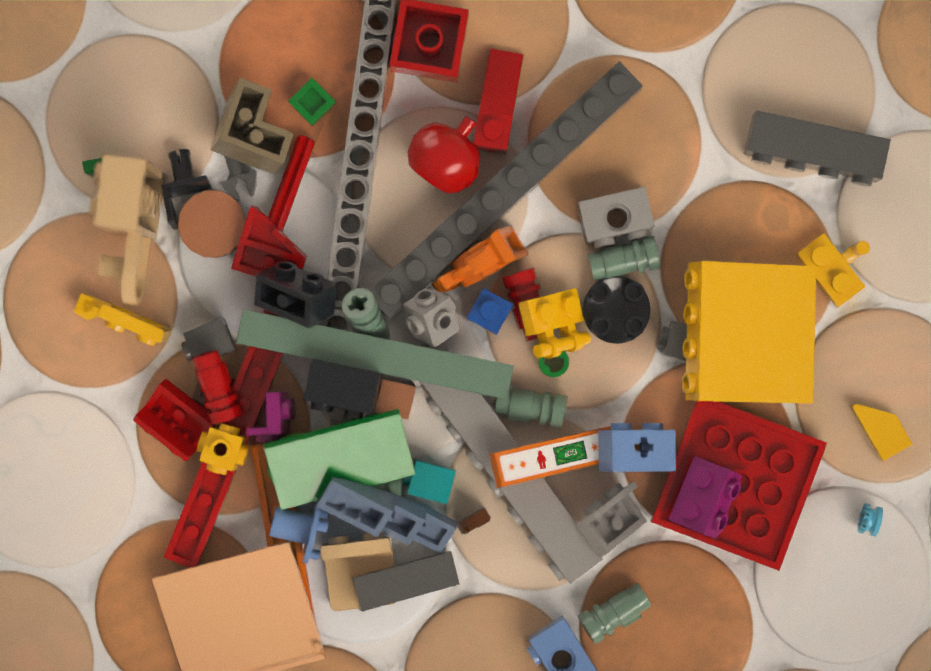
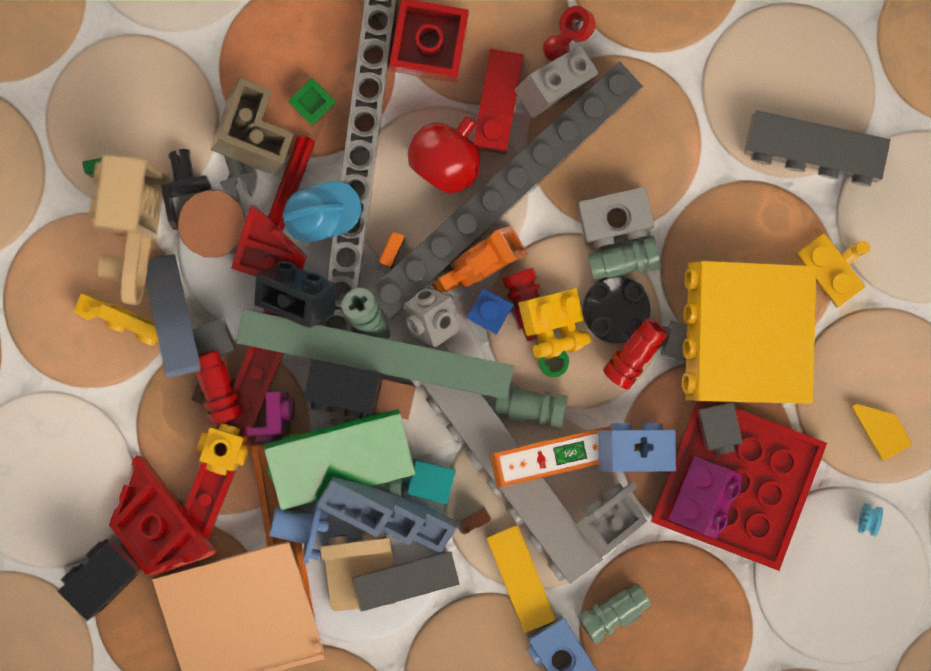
(101, 579): none -> black brick
(155, 524): none -> red wing
(171, 317): none -> sand blue slope
(174, 419): red bracket -> none
(322, 211): none -> dark azure piece
(391, 250): none -> orange tile
(521, 578): none -> yellow tile
(556, 81): none -> light grey brick
(558, 45): none -> red plate
(636, 352): none -> red axle
(719, 428): none -> dark grey brick

